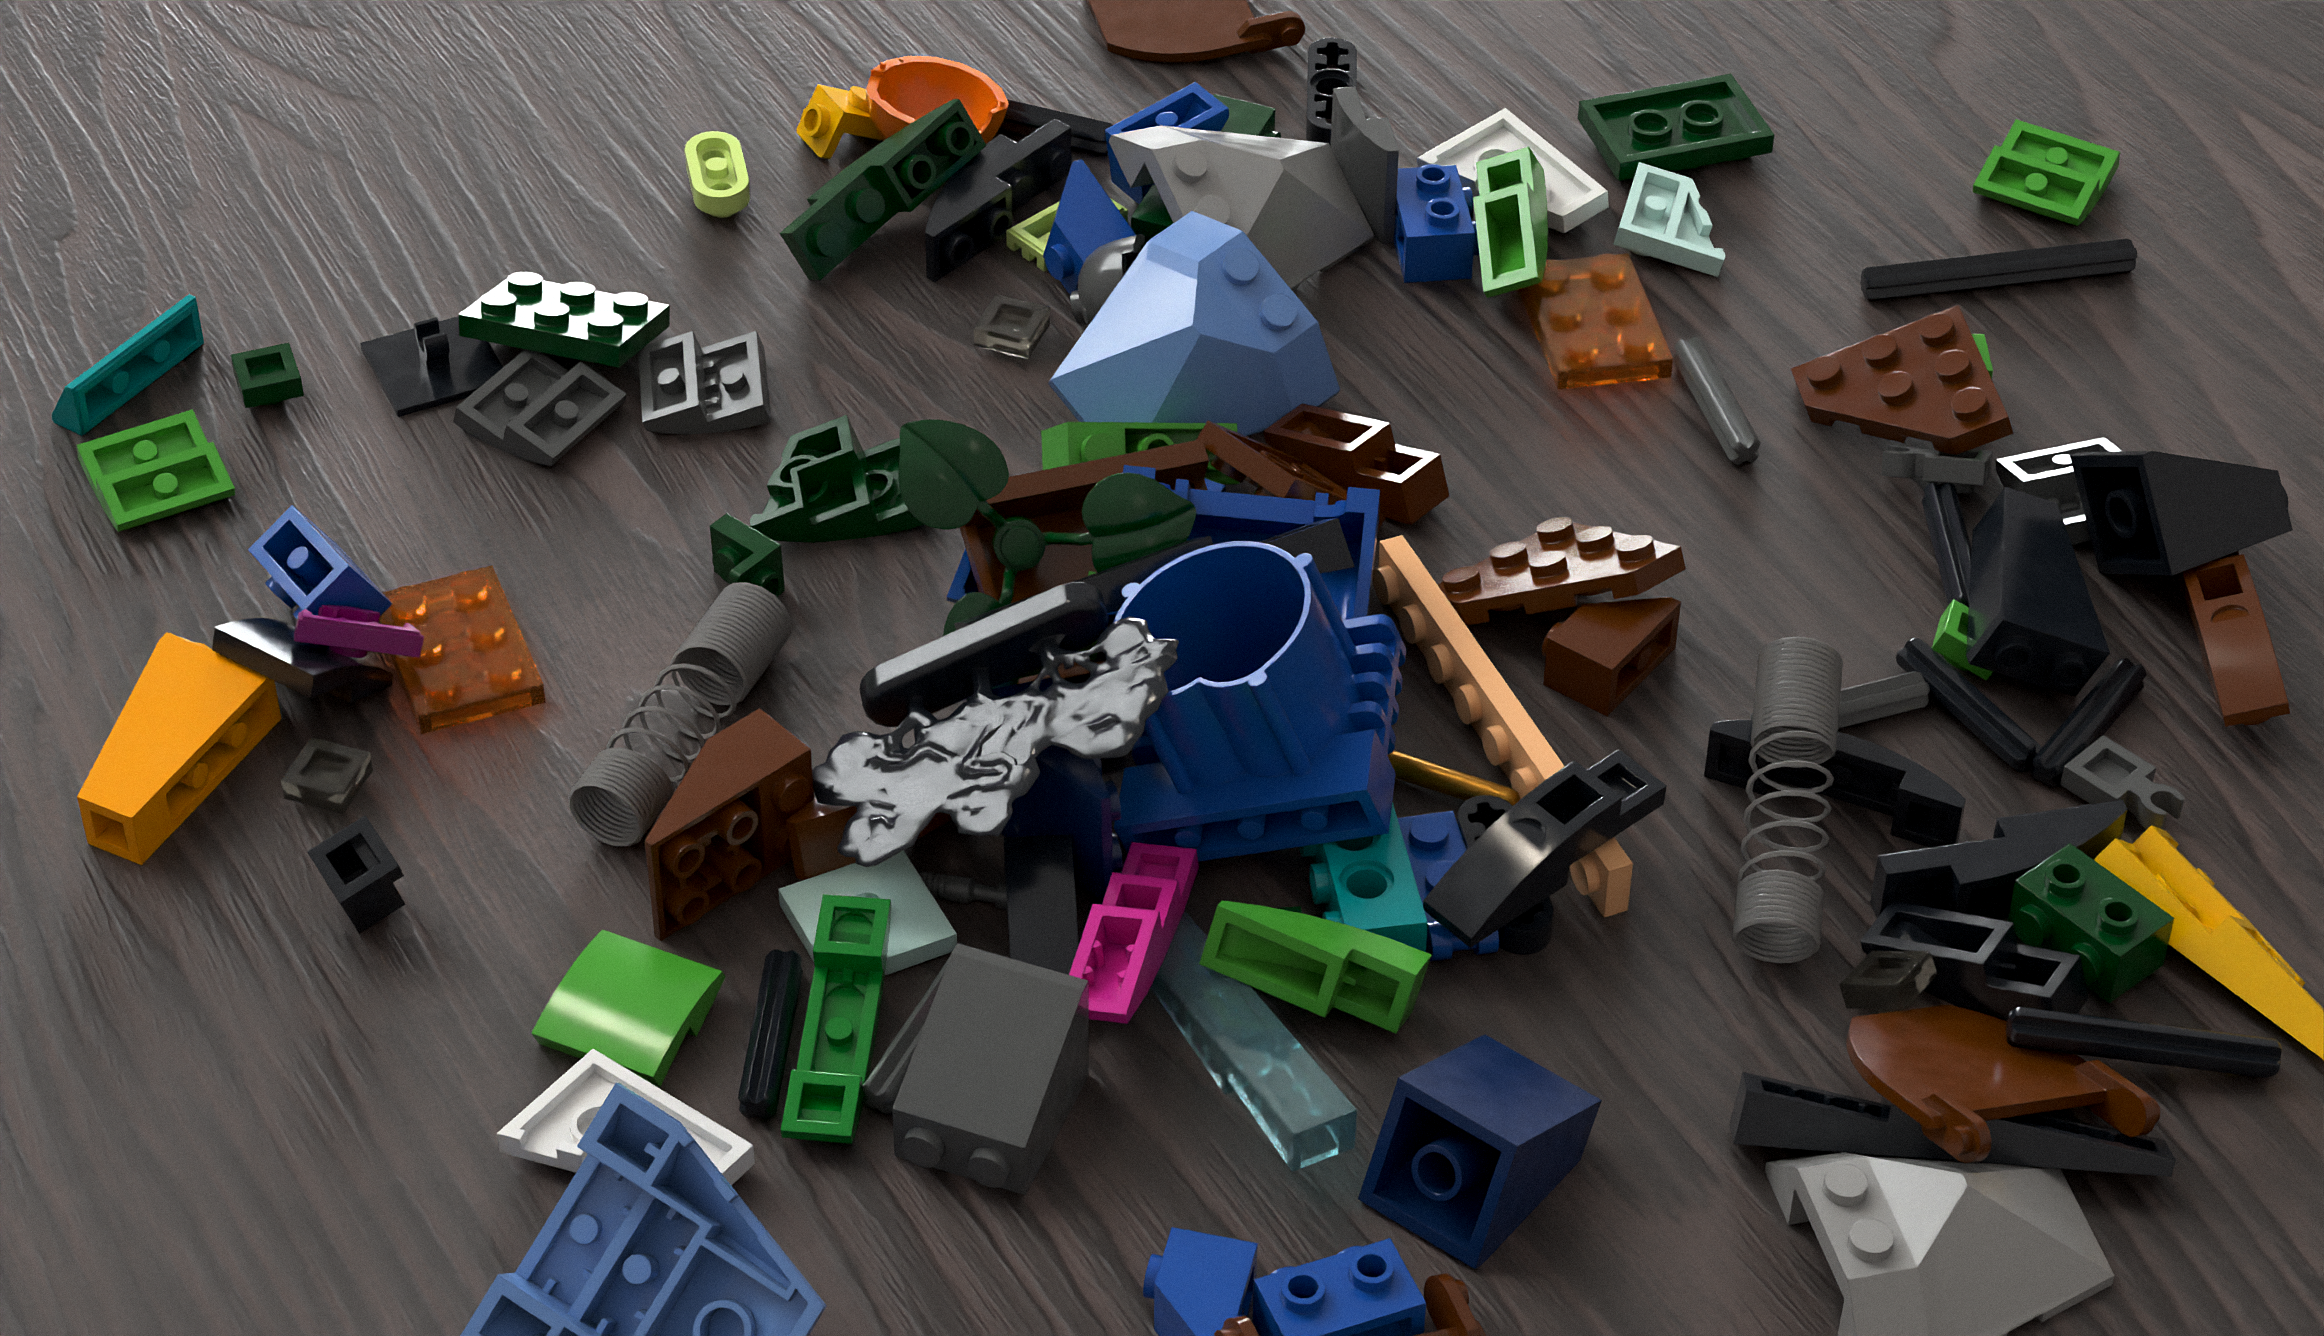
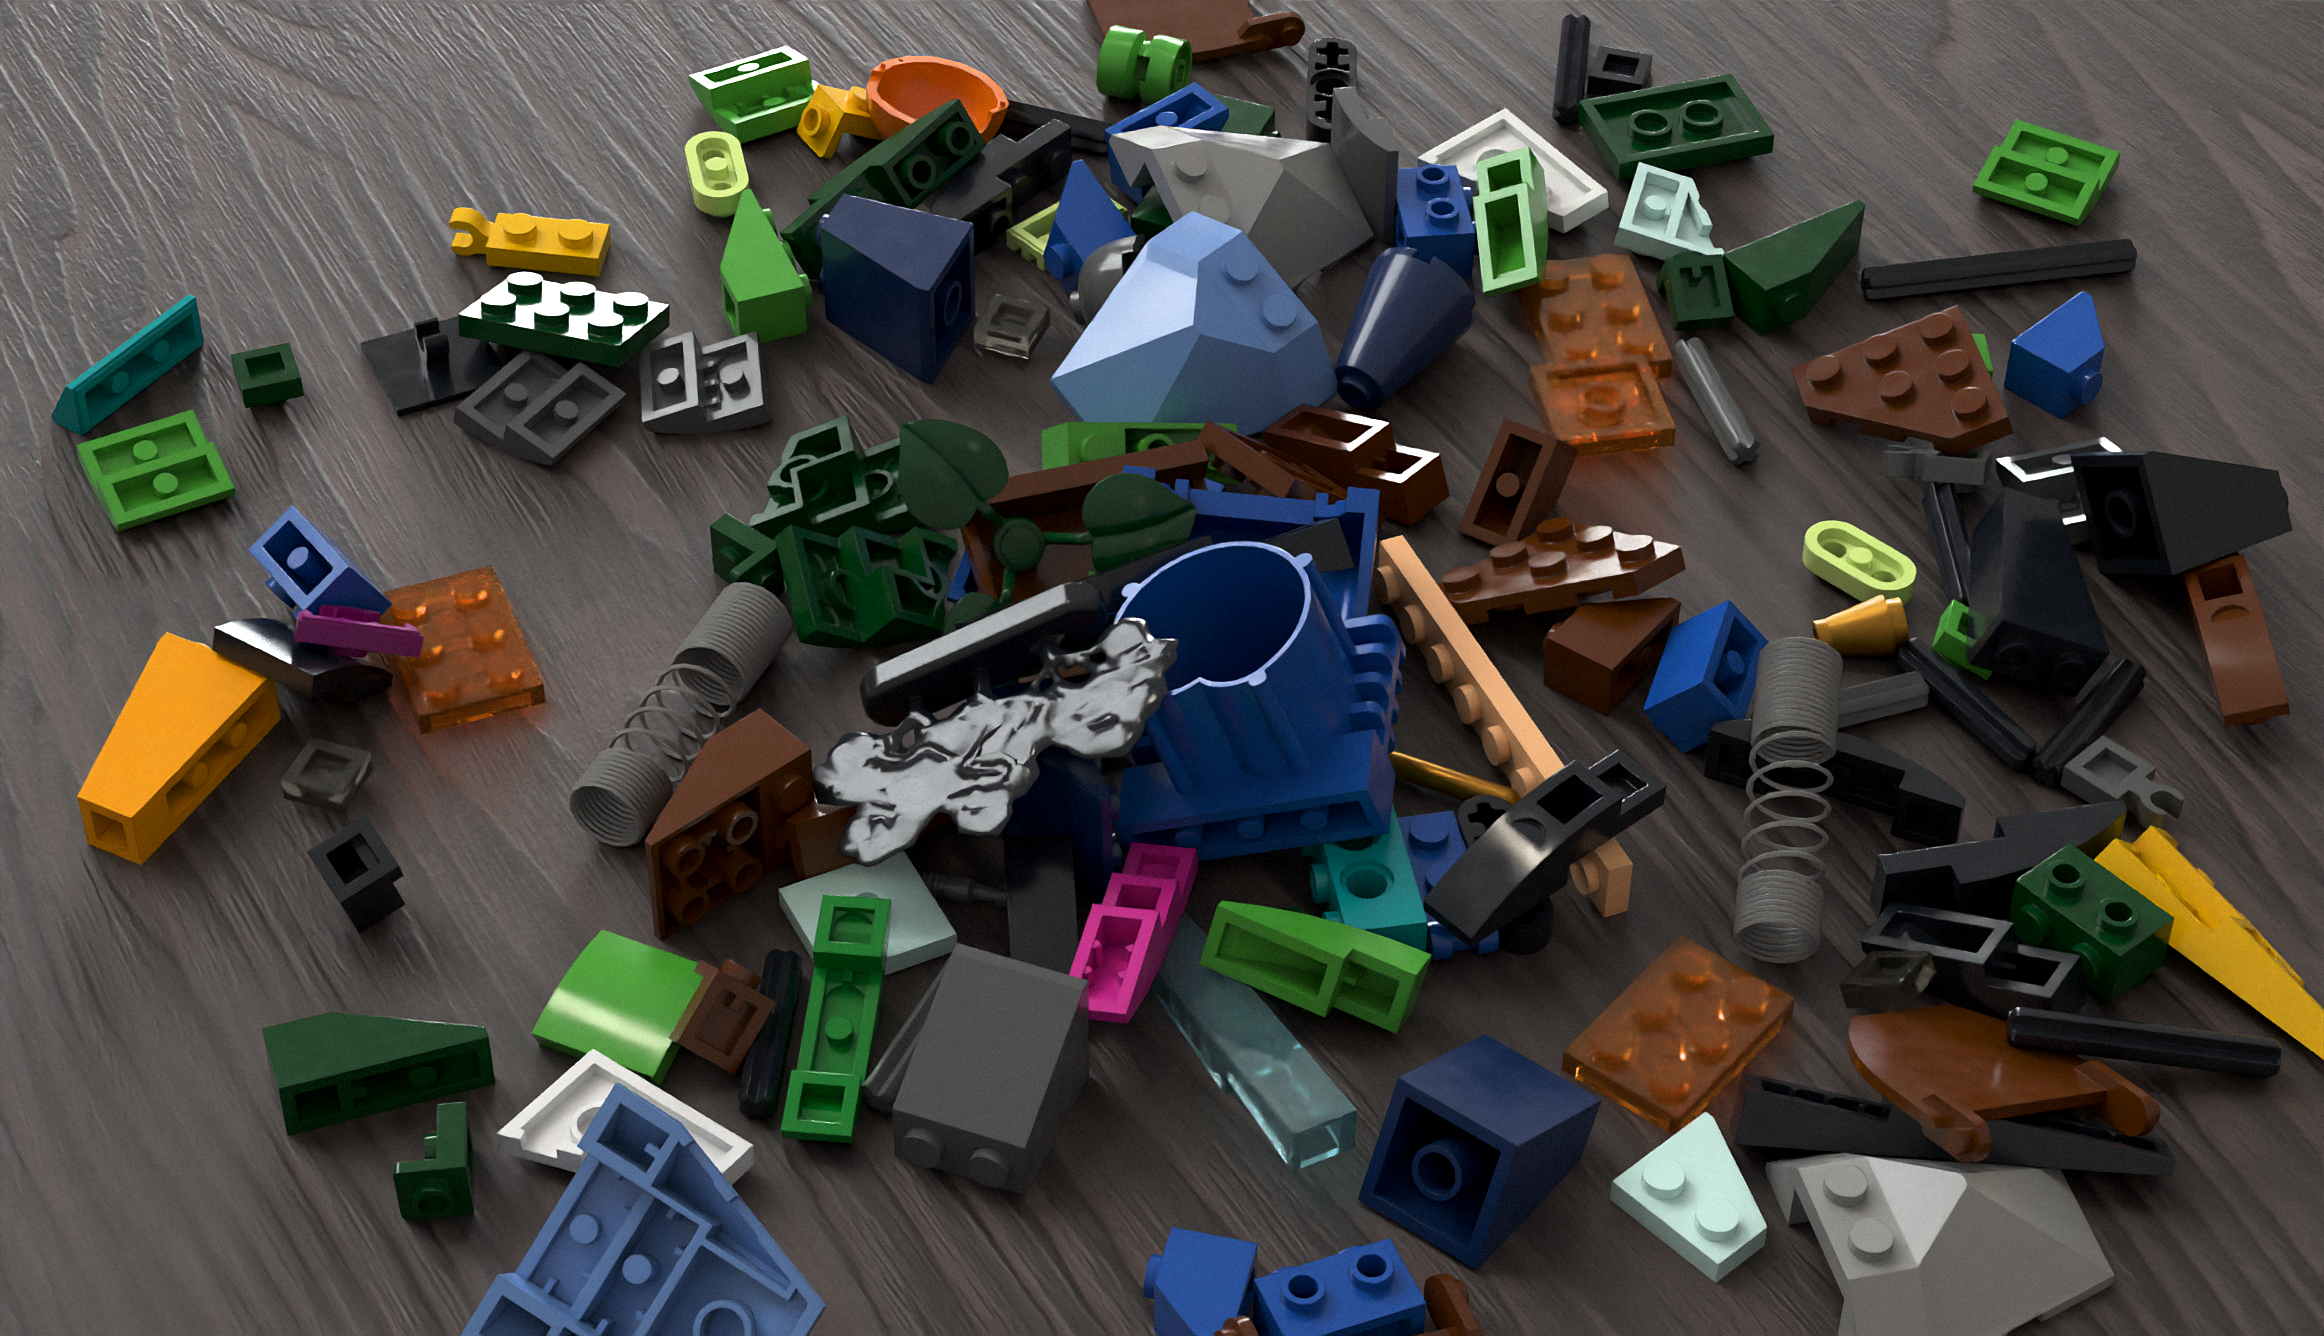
(366, 1064): none -> dark green slope
(445, 1179): none -> dark green bracket
(532, 242): none -> yellow plate
(723, 1015): none -> reddish brown bracket
(757, 93): none -> bright green slope
(760, 277): none -> bright green slope
(865, 585): none -> dark green slope
(898, 281): none -> dark blue slope
(1136, 66): none -> bright green wheel
(1400, 325): none -> dark blue cone
(1517, 484): none -> reddish brown slope
(1571, 68): none -> black axle
(1602, 405): none -> clear orange plate
(1618, 71): none -> black tile
(1678, 1035): none -> clear orange plate
(1694, 1199): none -> light aqua wing
(1696, 291): none -> dark green bracket
(1705, 675): none -> blue brick
(1791, 269): none -> dark green slope
(1857, 562): none -> yellowish green plate
(1865, 629): none -> pearl gold cone
(2059, 358): none -> blue slope

